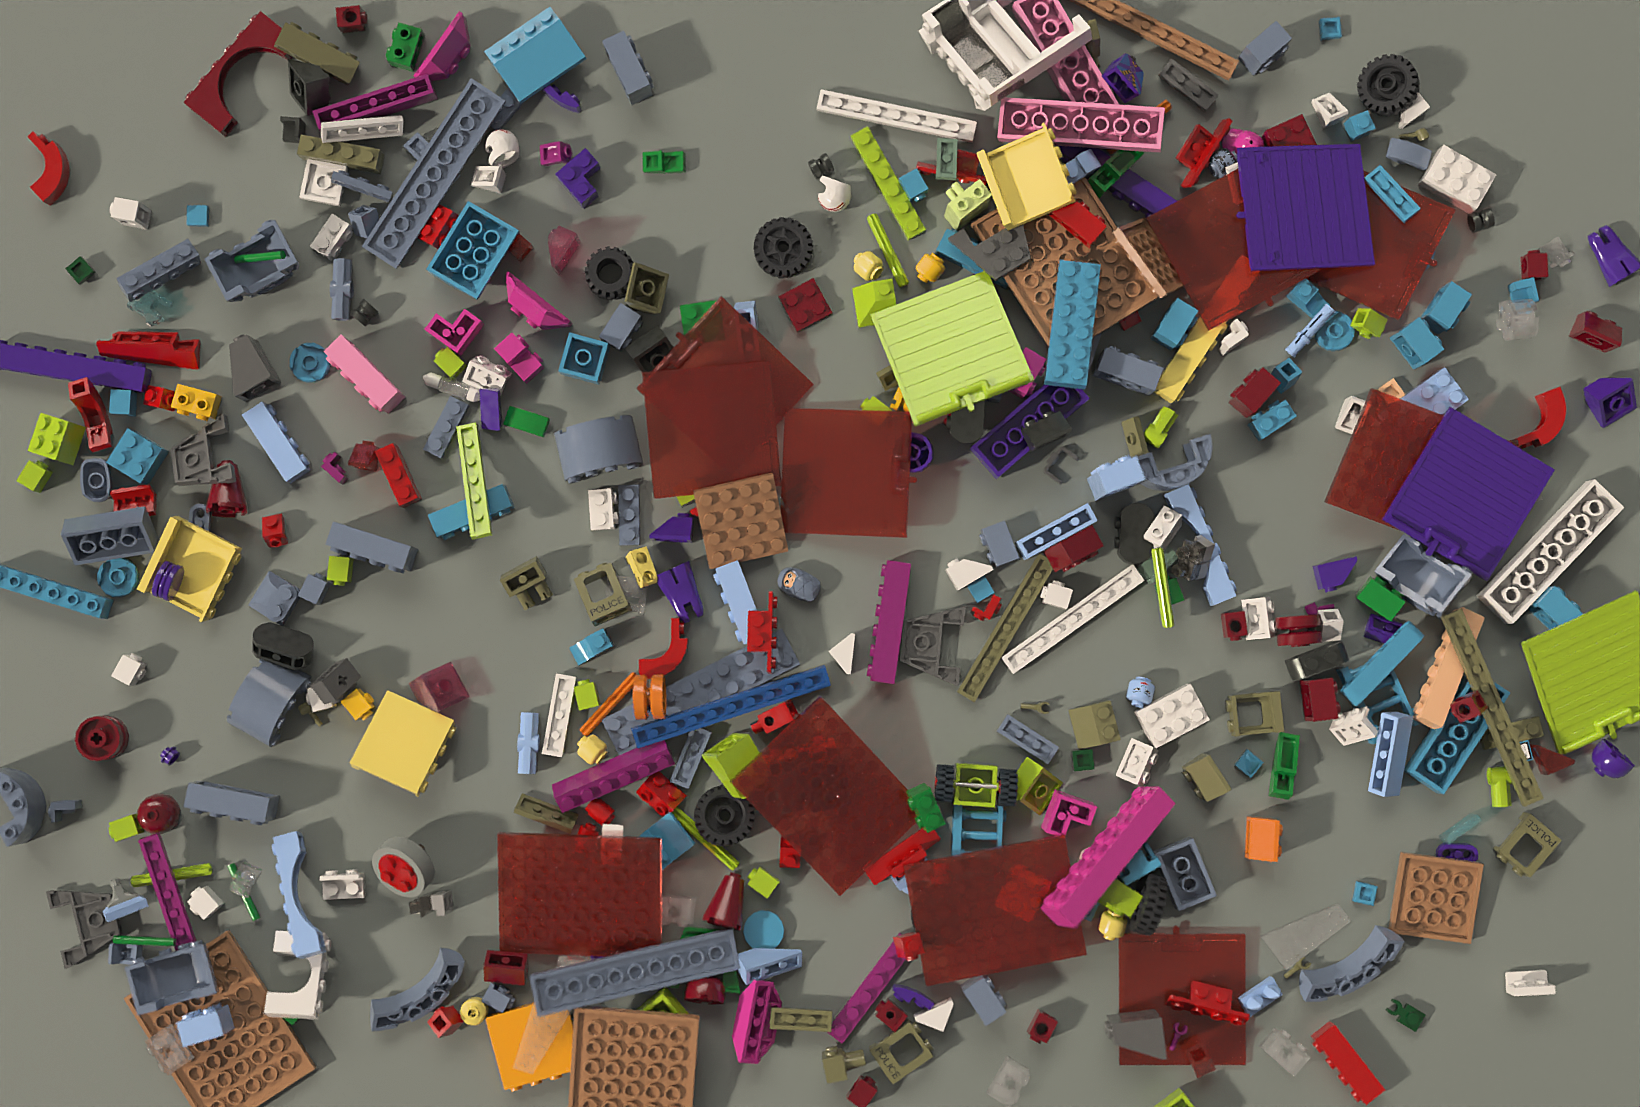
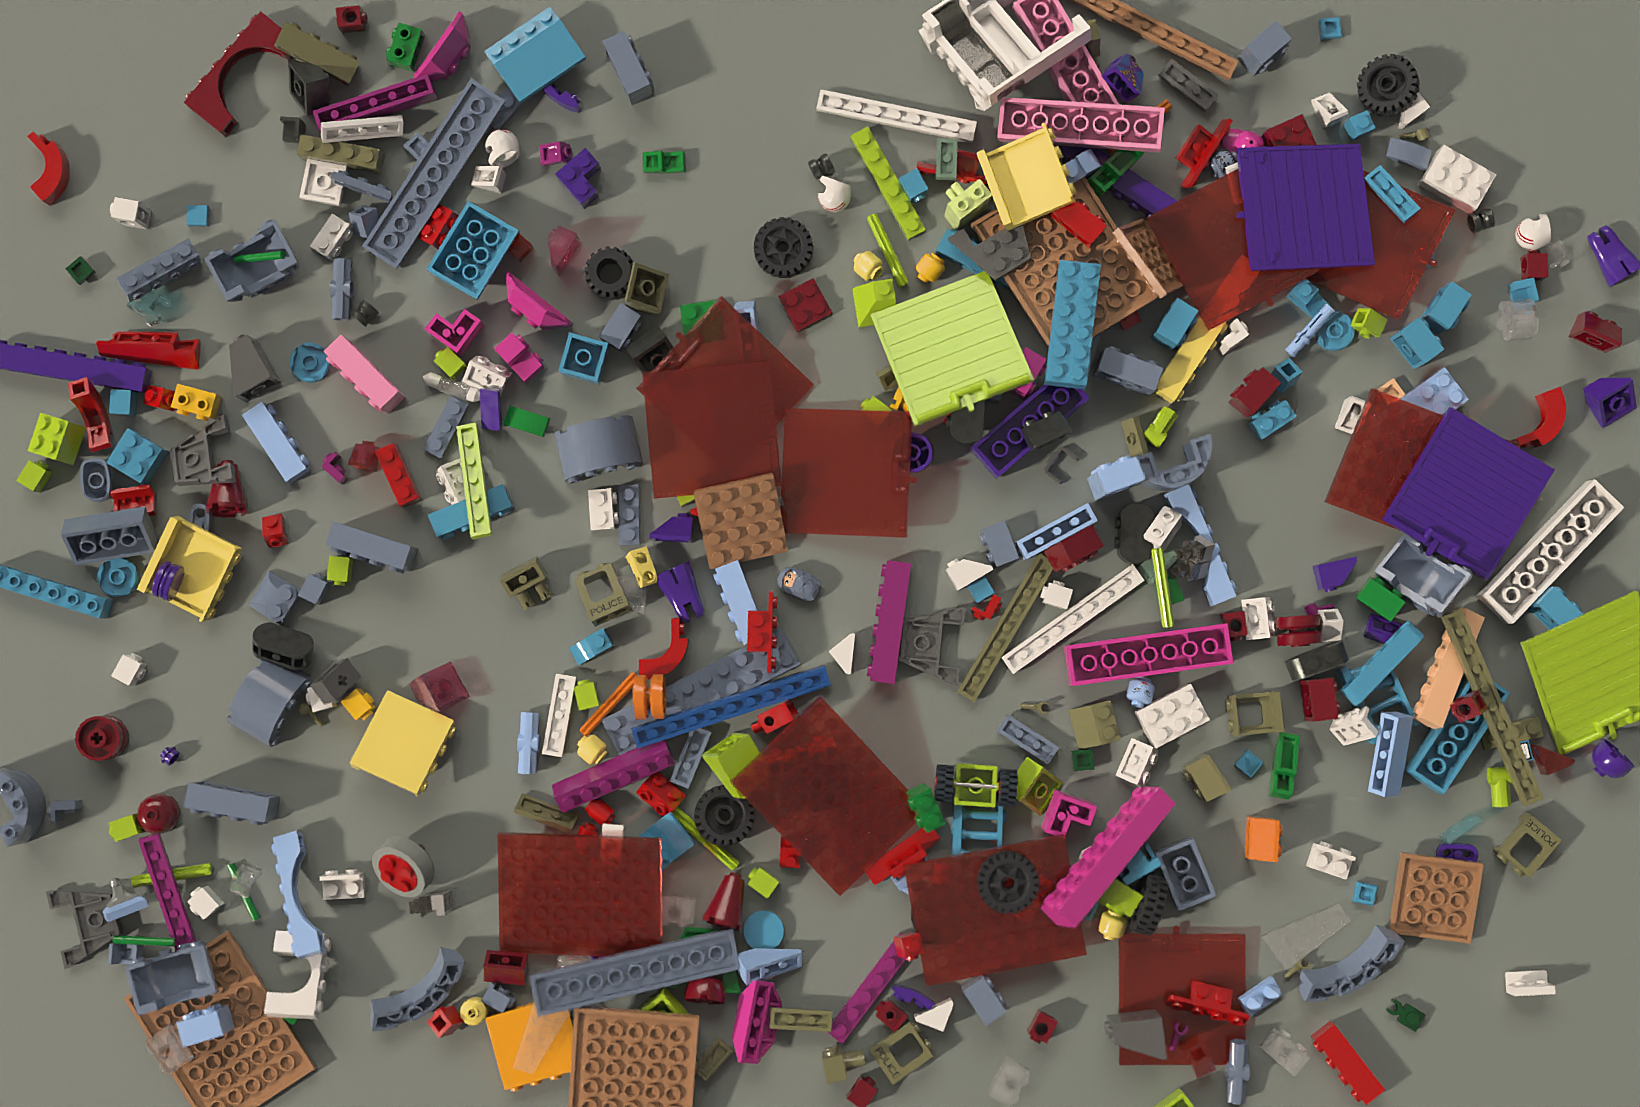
(451, 479): none -> white bracket
(712, 1058): none -> olive plate
(1013, 897): none -> black wheel
(1148, 654): none -> dark pink brick
(1237, 1071): none -> sand blue piece
(1330, 861): none -> white bracket
(1534, 234): none -> white helmet

